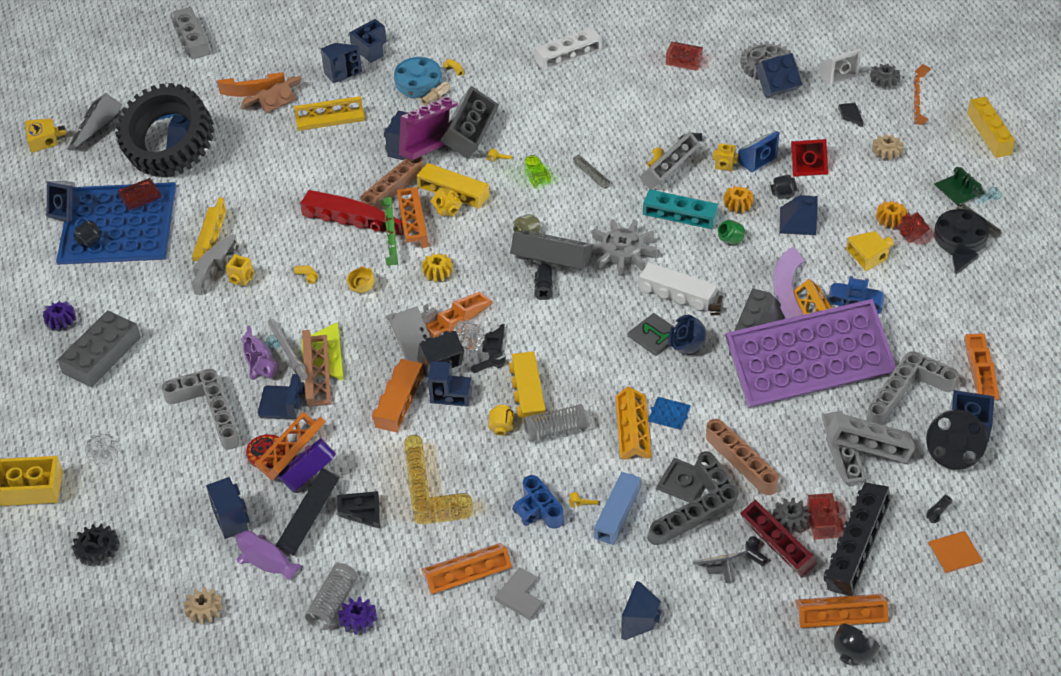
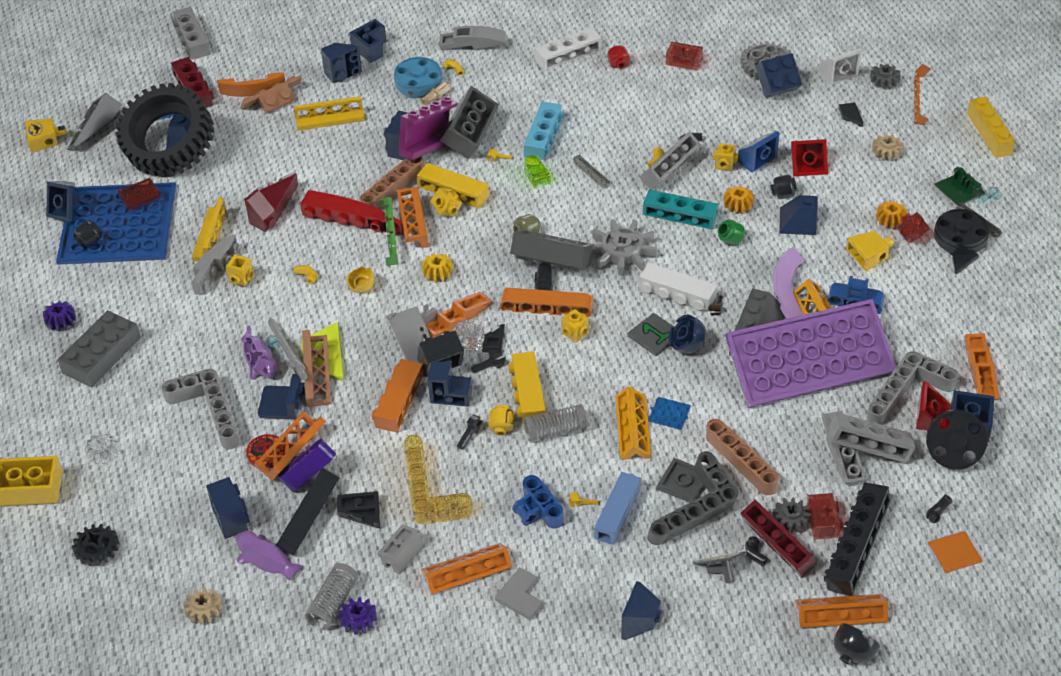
(188, 75): none -> dark red brick
(268, 203): none -> dark red wedge
(401, 548): none -> light grey hinge
(474, 424): none -> black bar
(477, 36): none -> light grey slope
(543, 130): none -> medium azure brick
(545, 301): none -> orange beam
(575, 325): none -> yellow brick
(618, 57): none -> red head
(930, 405): none -> red slope

